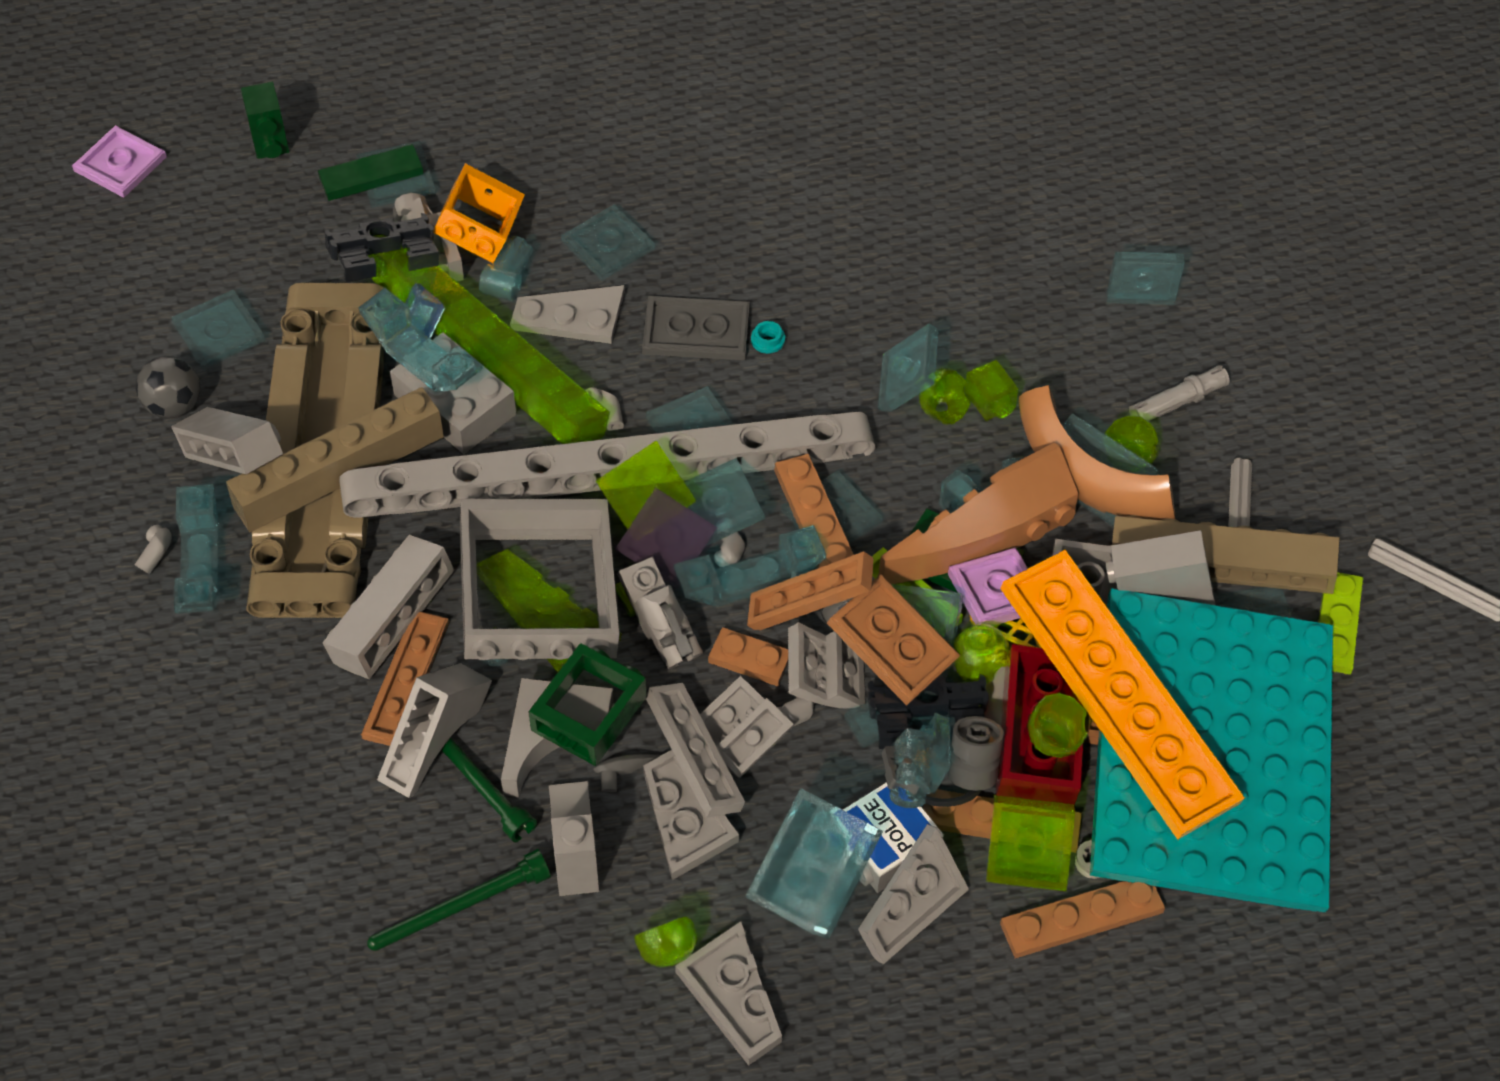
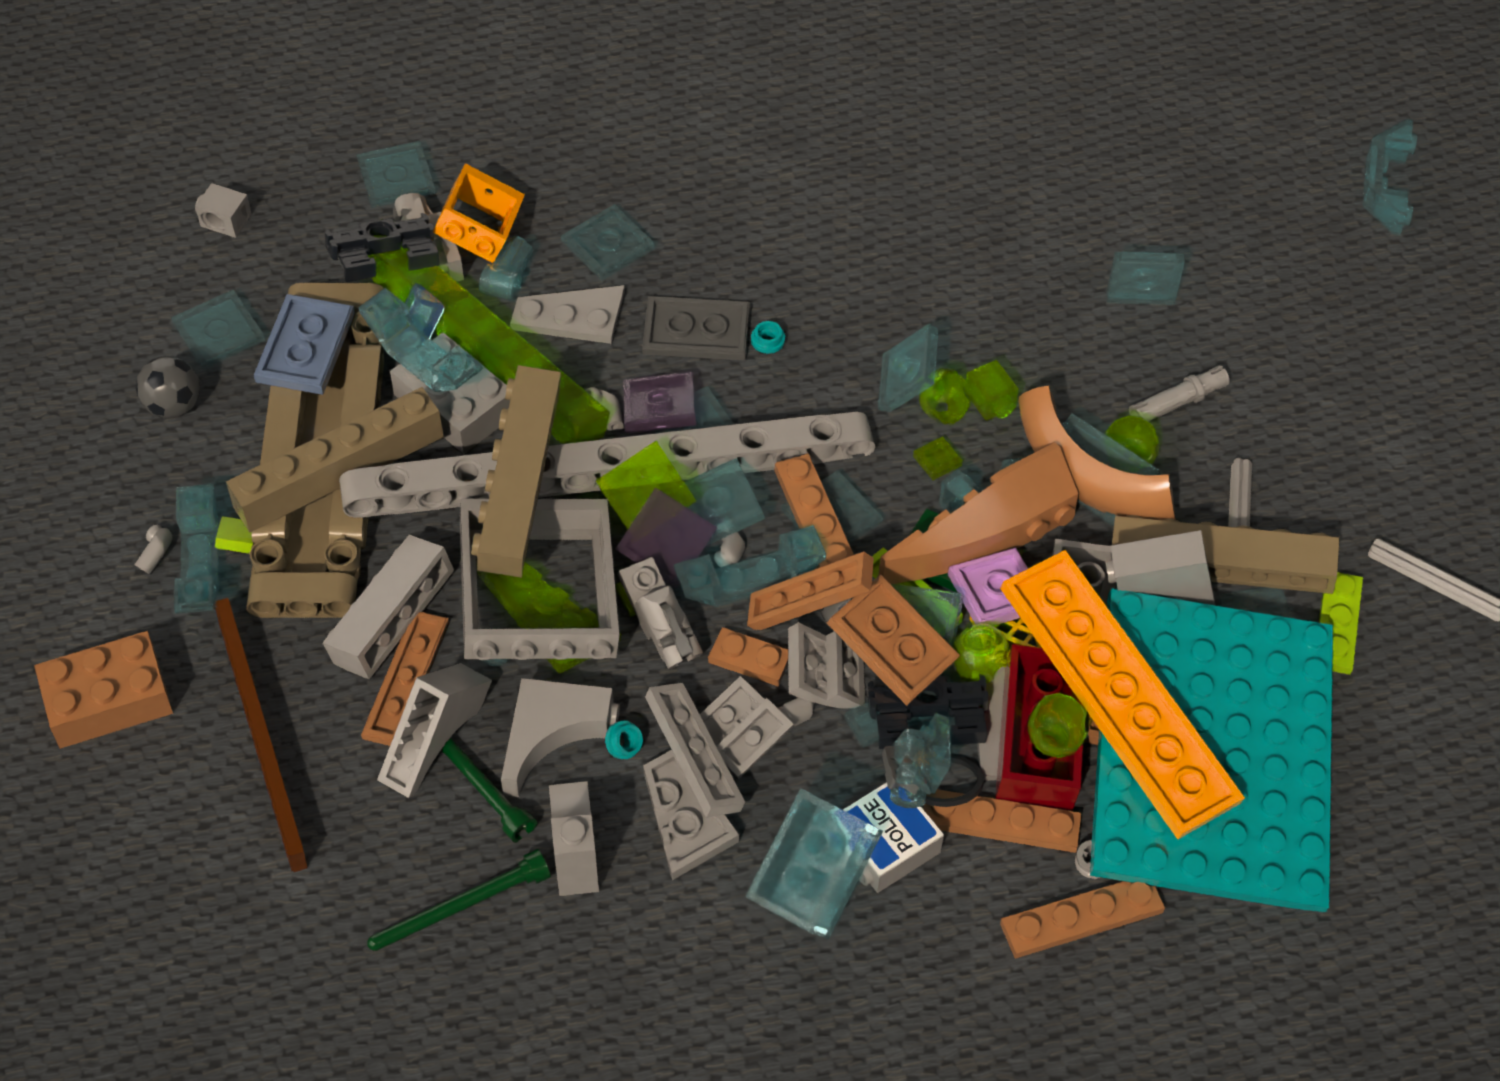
(103, 689): none -> medium nougat brick
(119, 161): lavender tile -> none
(223, 210): none -> light grey brick
(228, 440): light grey brick -> none
(233, 536): none -> lime tile
(260, 736): none -> reddish brown tile
(265, 120): dark green brick -> none
(304, 344): none -> sand blue tile
(370, 172): dark green tile -> none
(518, 471): none -> dark tan brick
(573, 735): dark green window -> none
(620, 765): dark grey bar -> none
(632, 737): none -> teal plate
(659, 402): none -> clear purple tile
(668, 943): clear neon green hair -> none
(731, 992): light grey wing -> none
(913, 897): light grey wing -> none
(937, 458): none -> clear neon green tile
(975, 753): dark grey wheel -> none
(1030, 843): clear neon green brick -> none
(1387, 204): none -> clear light blue slope

